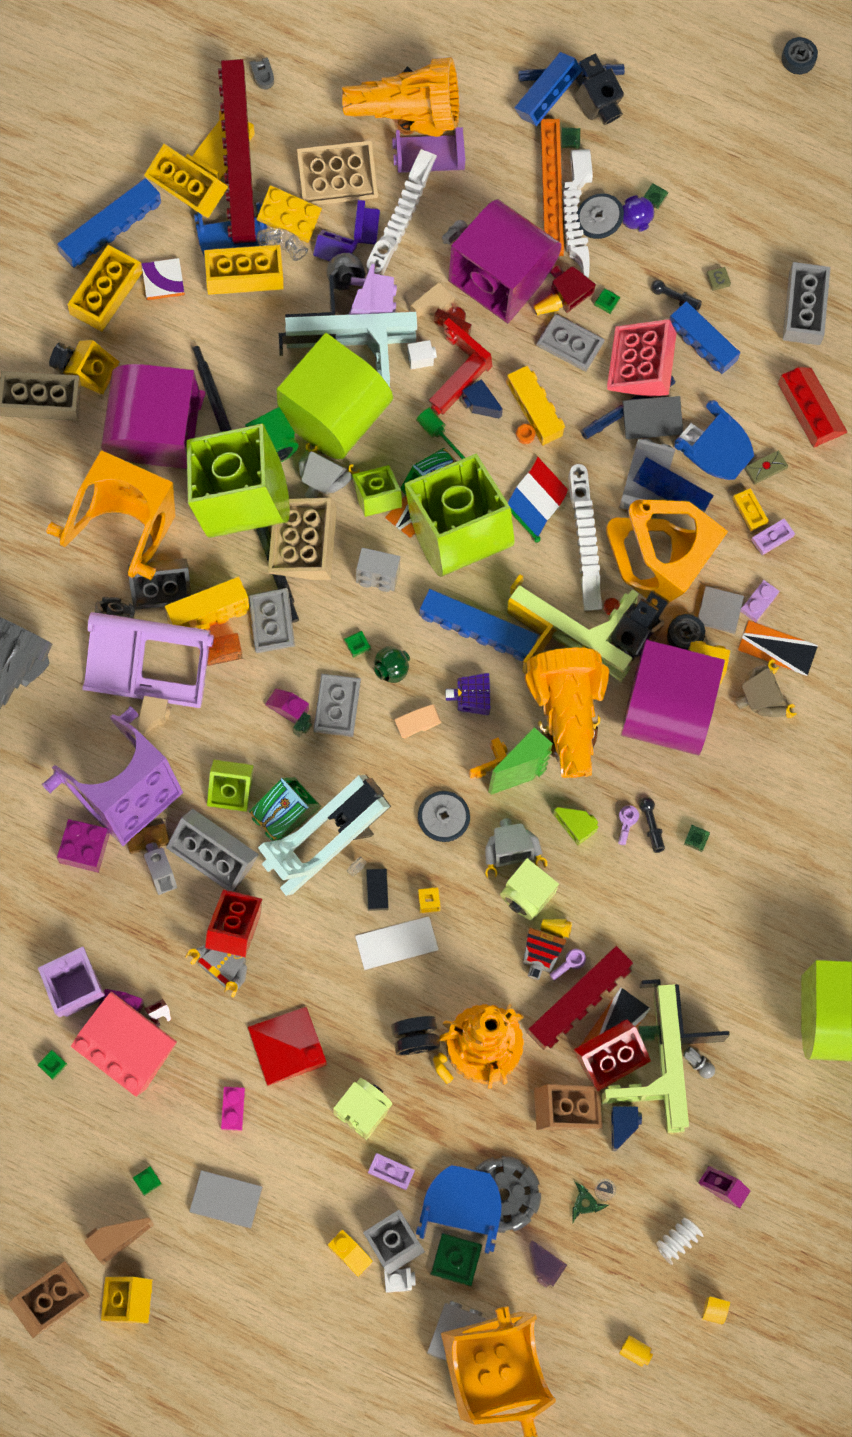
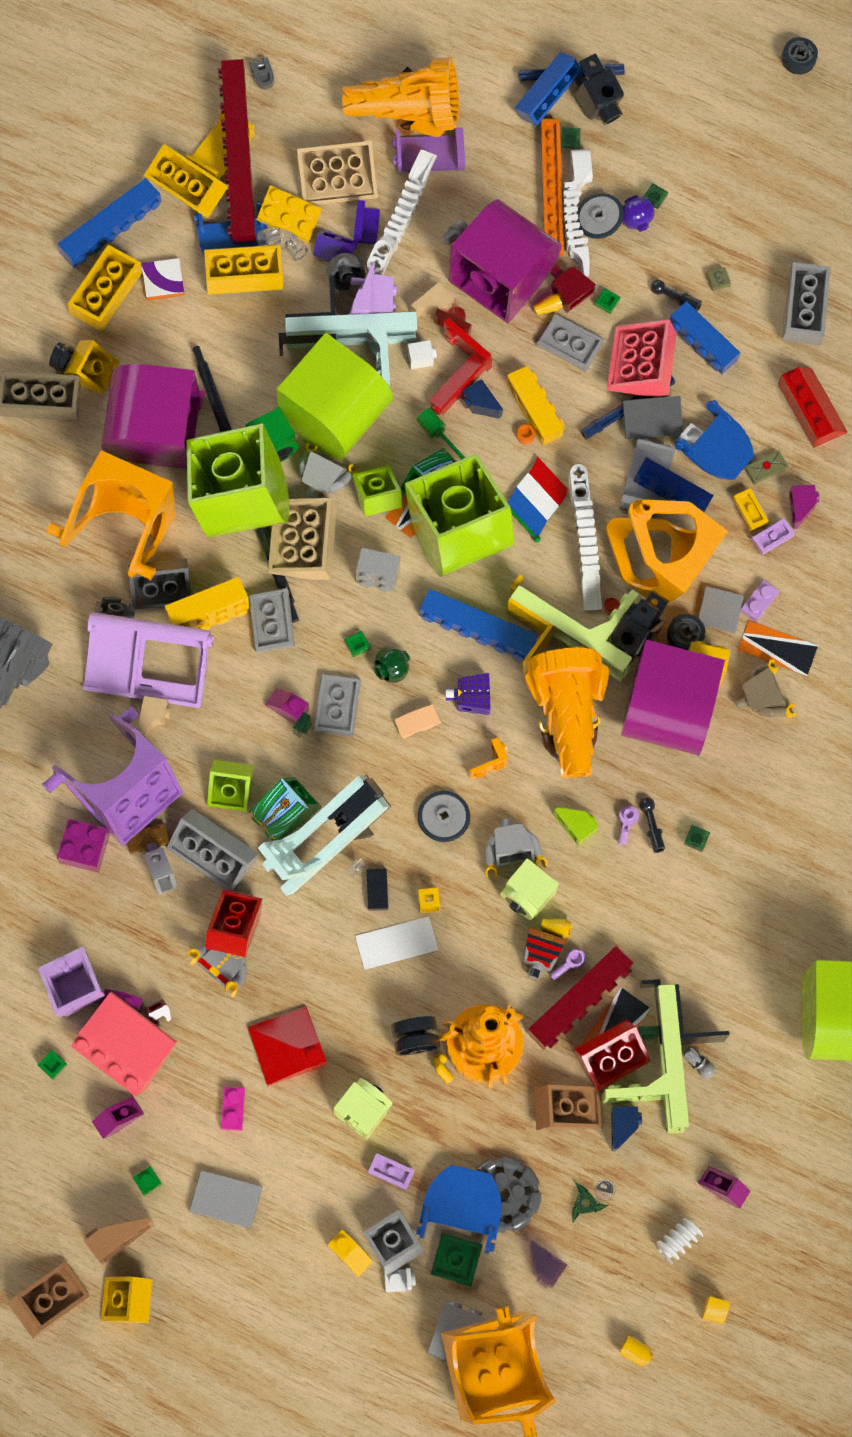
(117, 1117): none -> magenta slope
(225, 649): clear orange slope -> none
(522, 763): bright green slope -> none
(802, 502): none -> magenta slope

